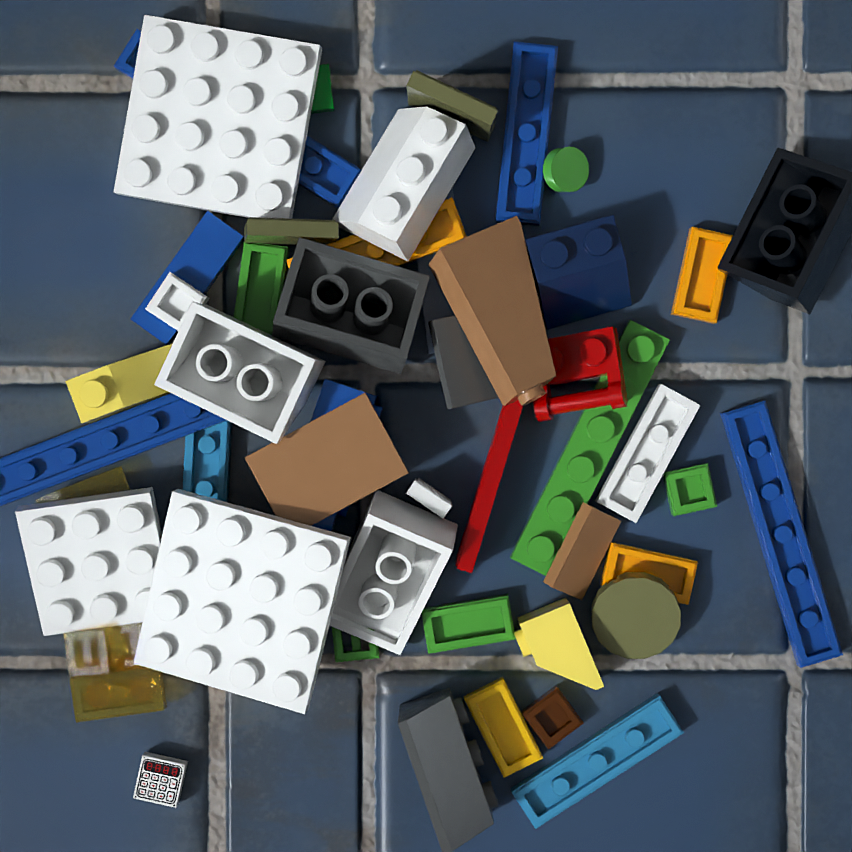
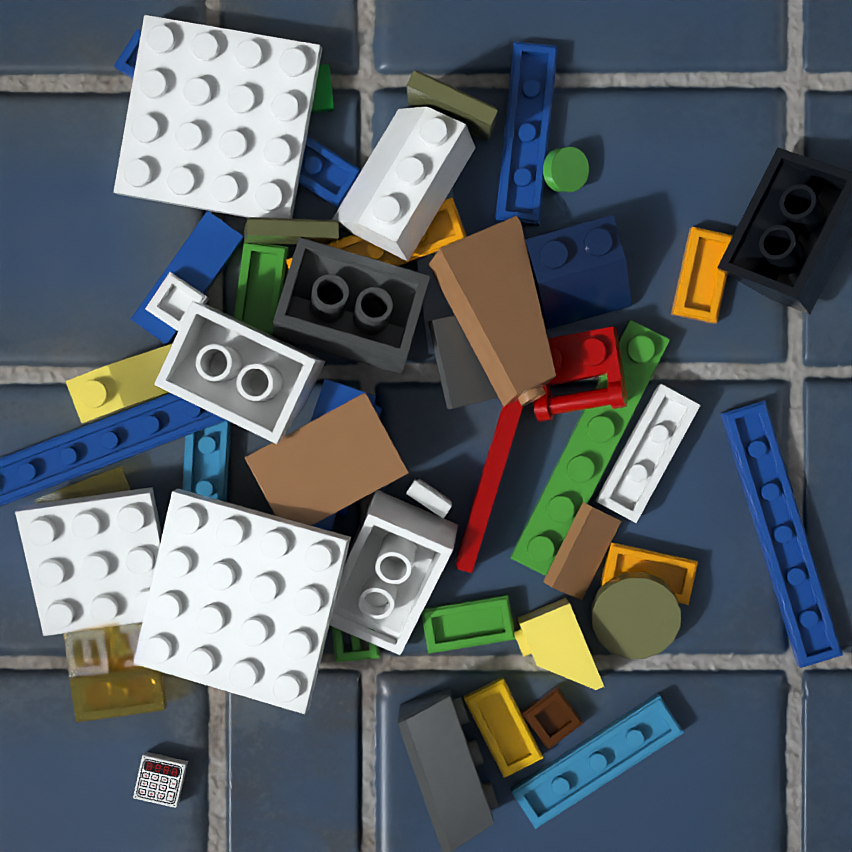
(689, 489): bright green tile -> none

